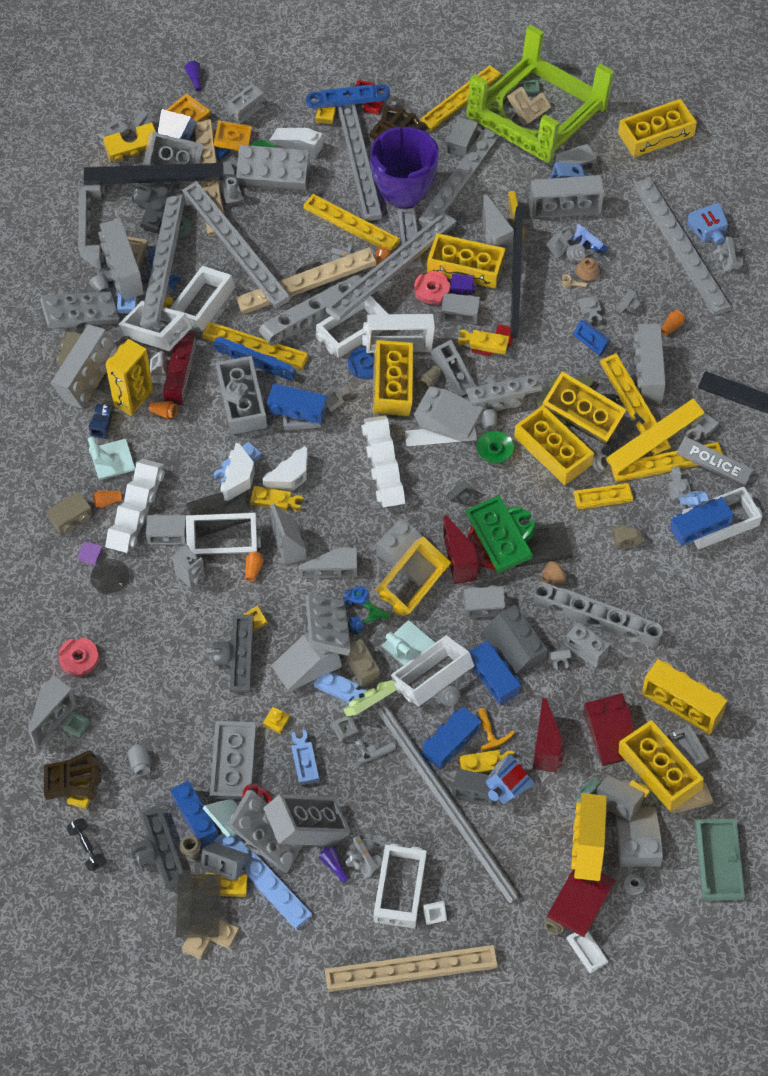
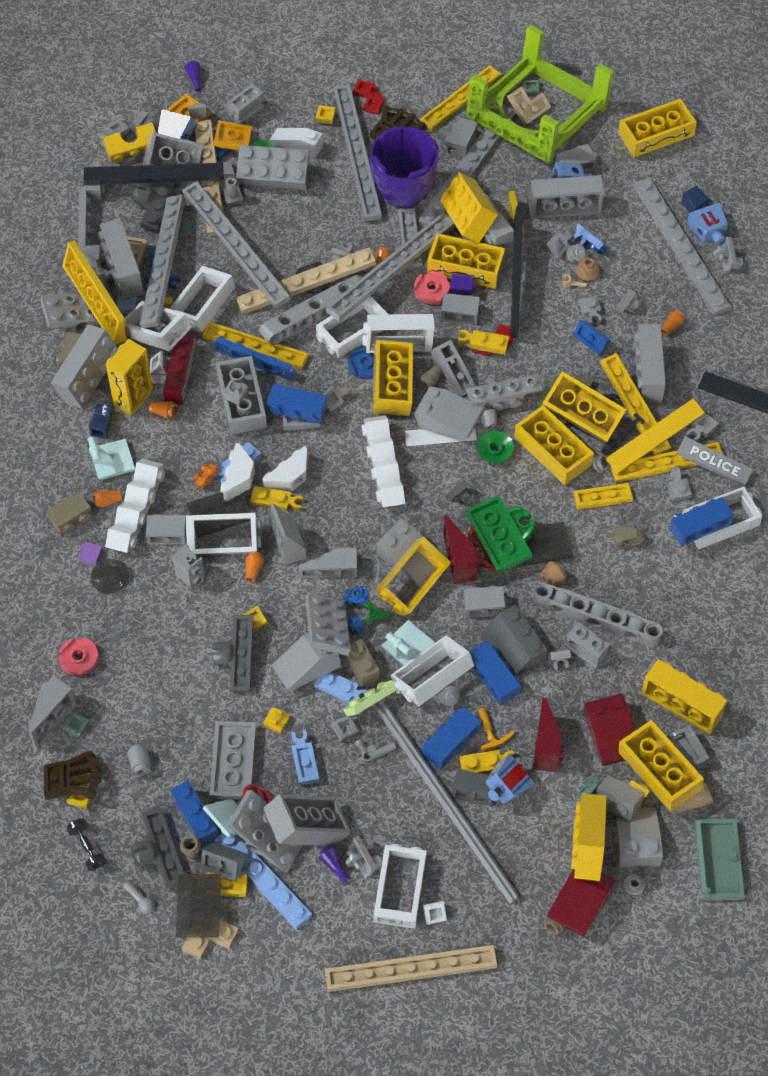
(94, 293): none -> yellow arch
(146, 904): none -> light grey bar
(197, 111): none -> light grey slope
(207, 475): none -> orange piece
(351, 223): yellow tile -> none
(357, 95): blue piece -> none
(468, 207): none -> yellow brick
(587, 951): white tile -> none
(694, 199): none -> dark blue brick
(694, 498): light blue plate -> none

